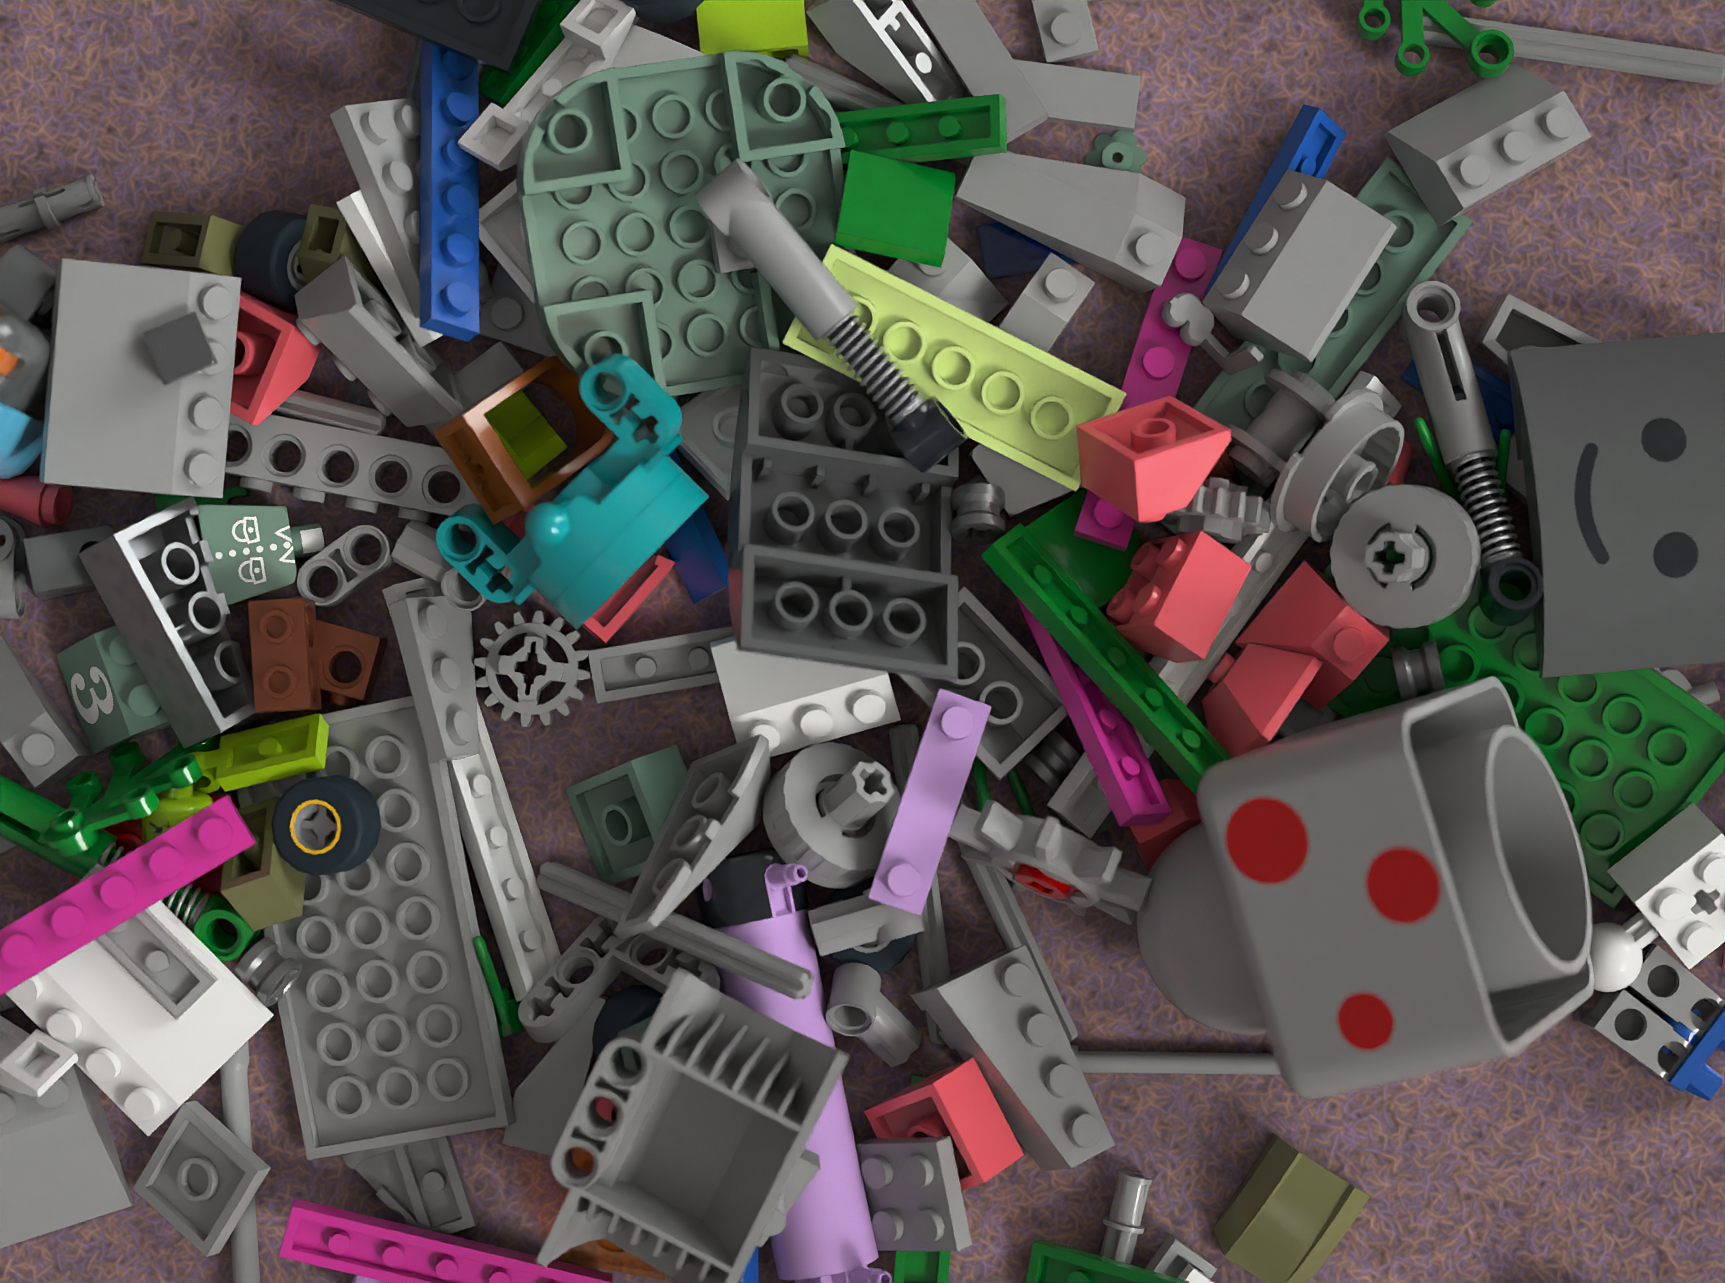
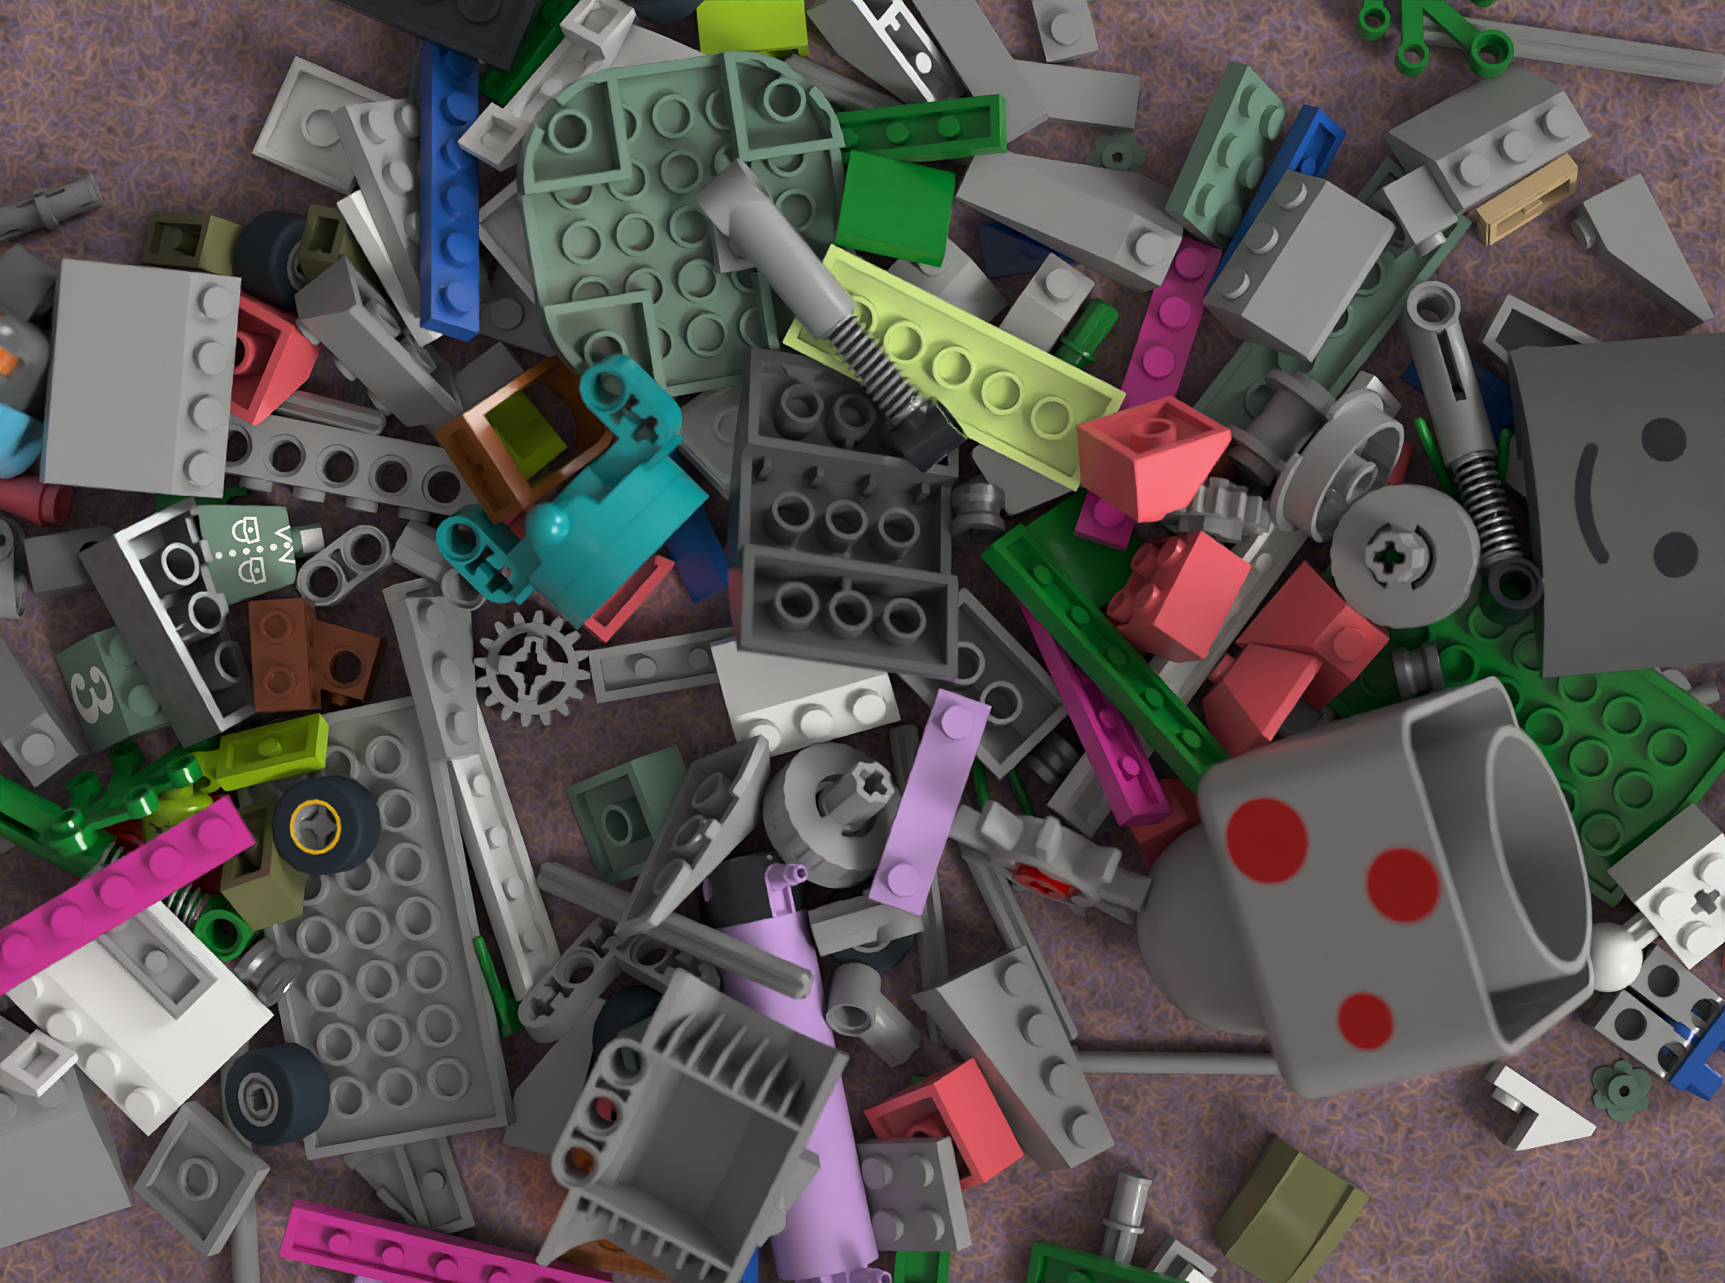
(180, 348): dark grey slope -> none
(277, 1094): none -> black wheel
(300, 128): none -> white tile
(1087, 334): none -> green axle
(1196, 324): light grey piece -> none
(1227, 156): none -> sand green plate
(1416, 210): none -> light grey brick
(1526, 199): none -> tan tile
(1546, 1118): none -> white slope
(1608, 1082): none -> sand green plant
(1635, 242): none -> light grey slope

